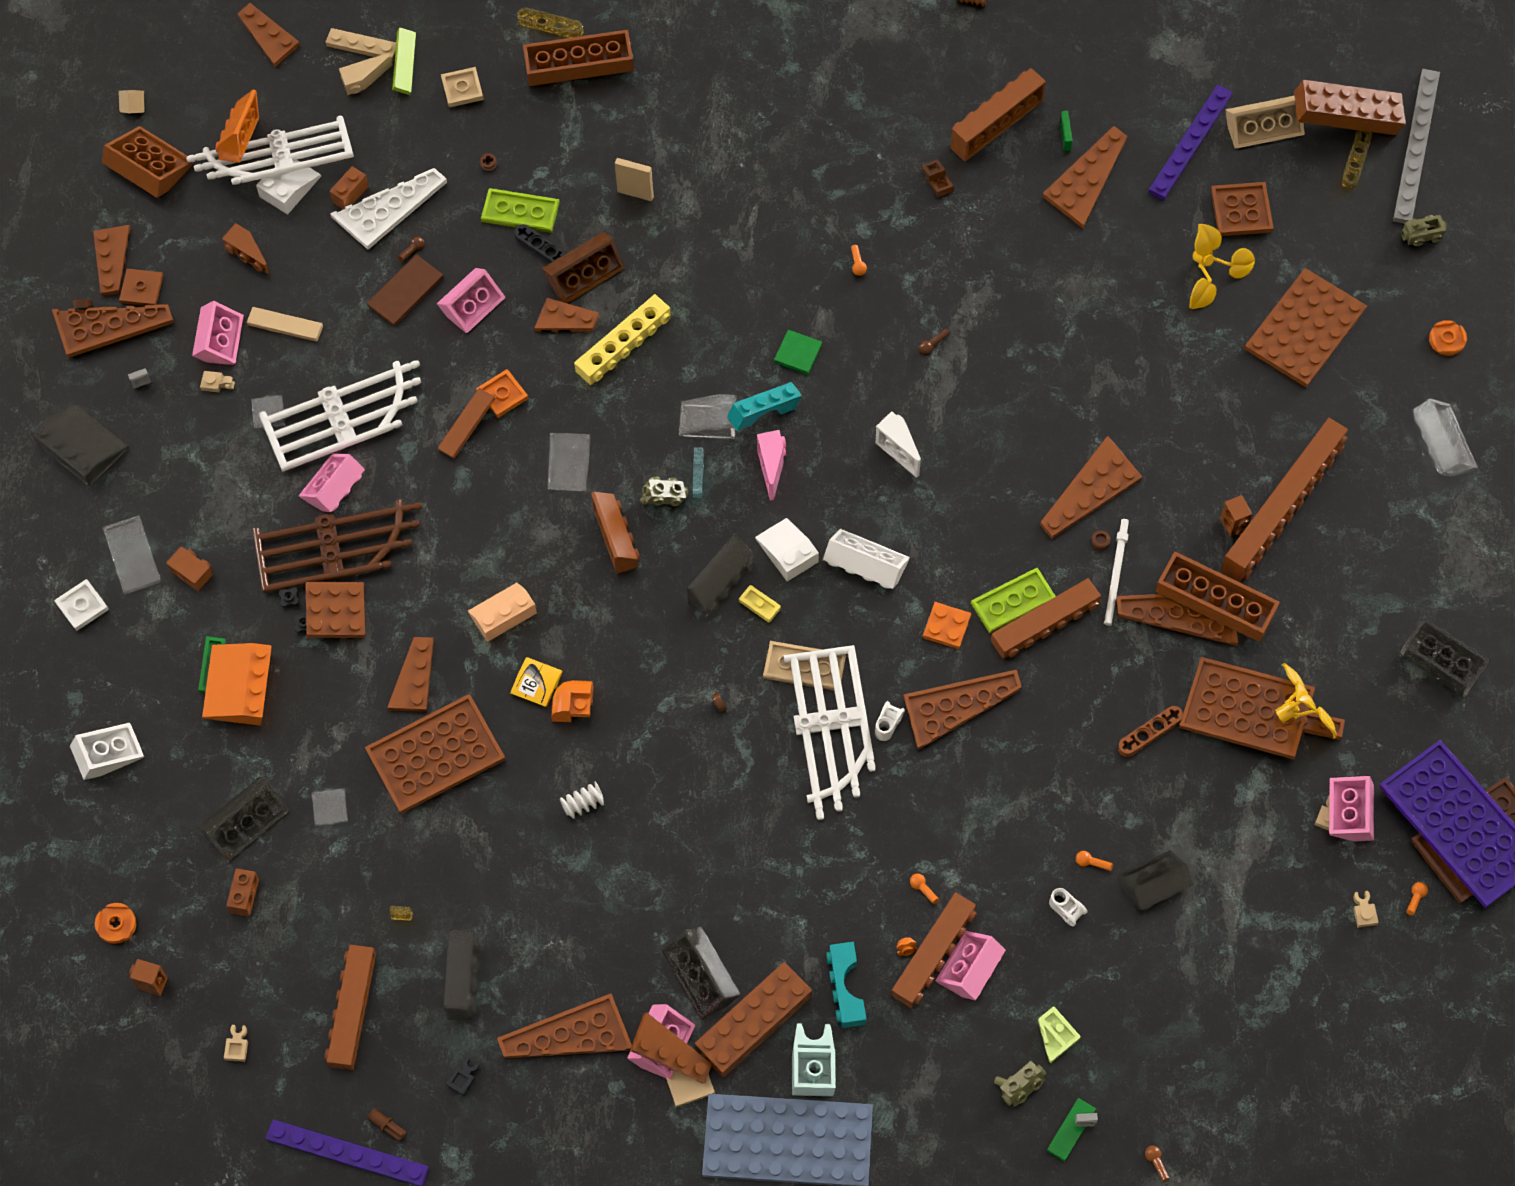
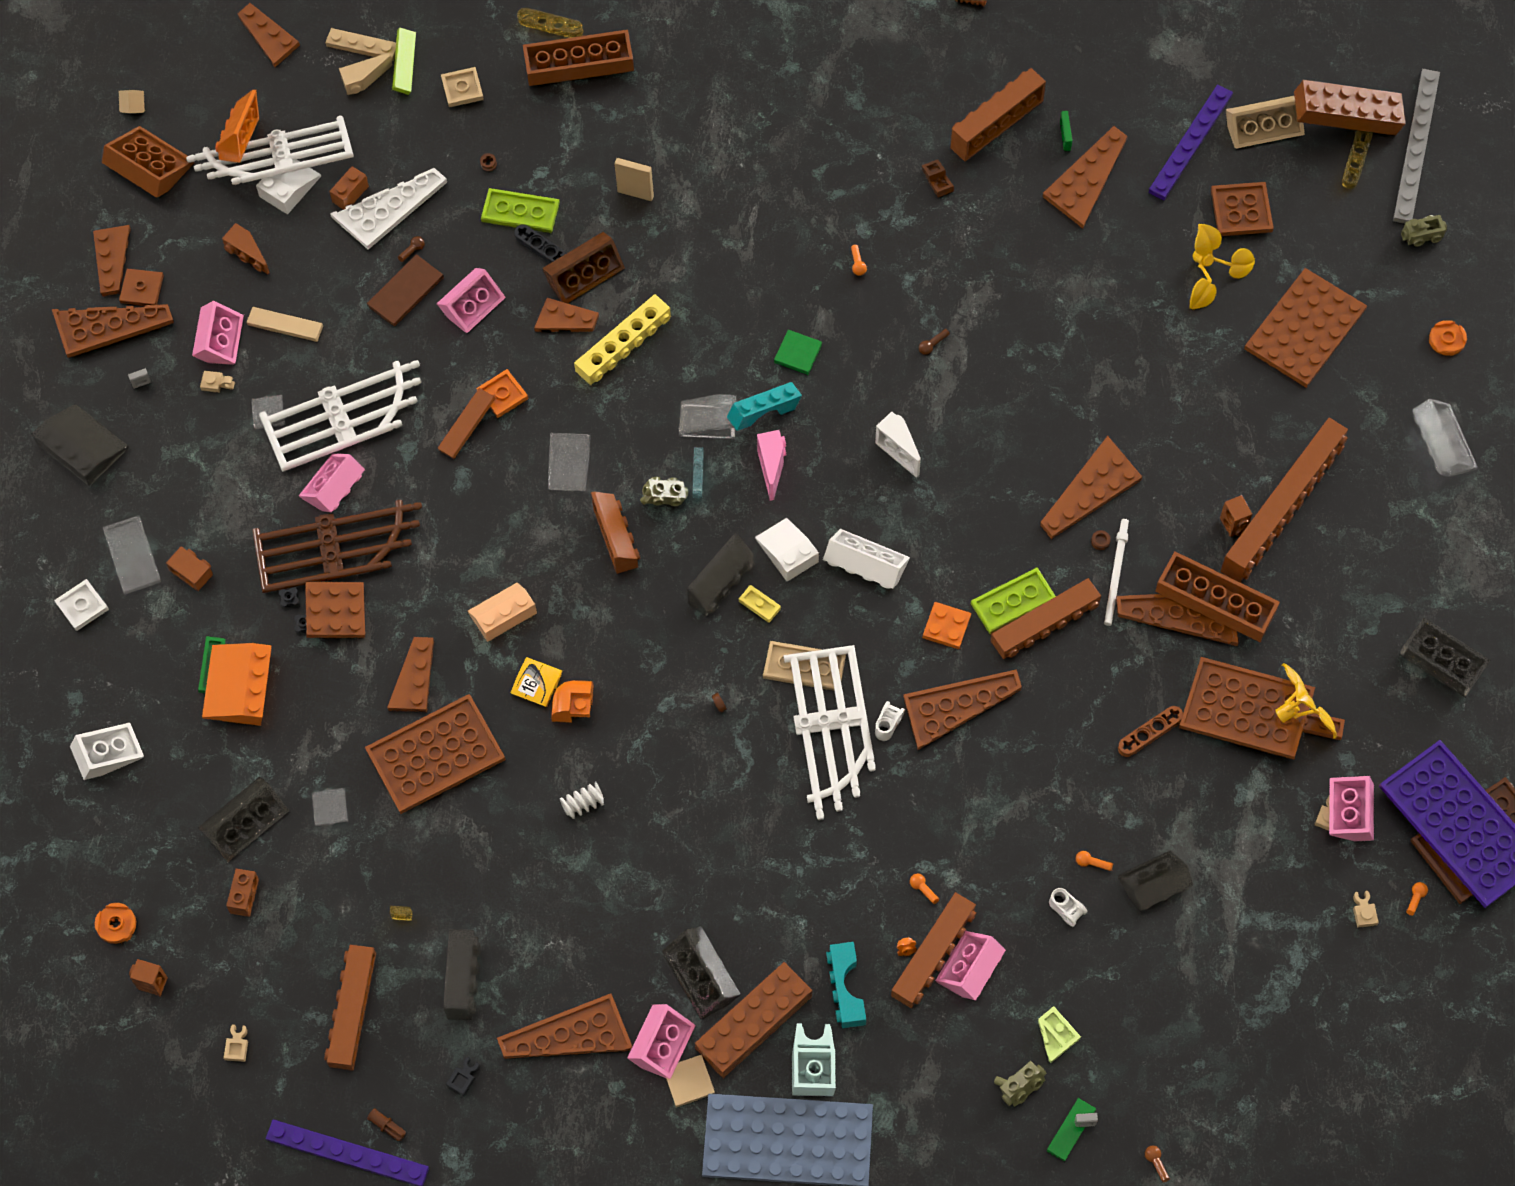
(82, 303): reddish brown tile -> none
(665, 1048): dark orange wing -> none

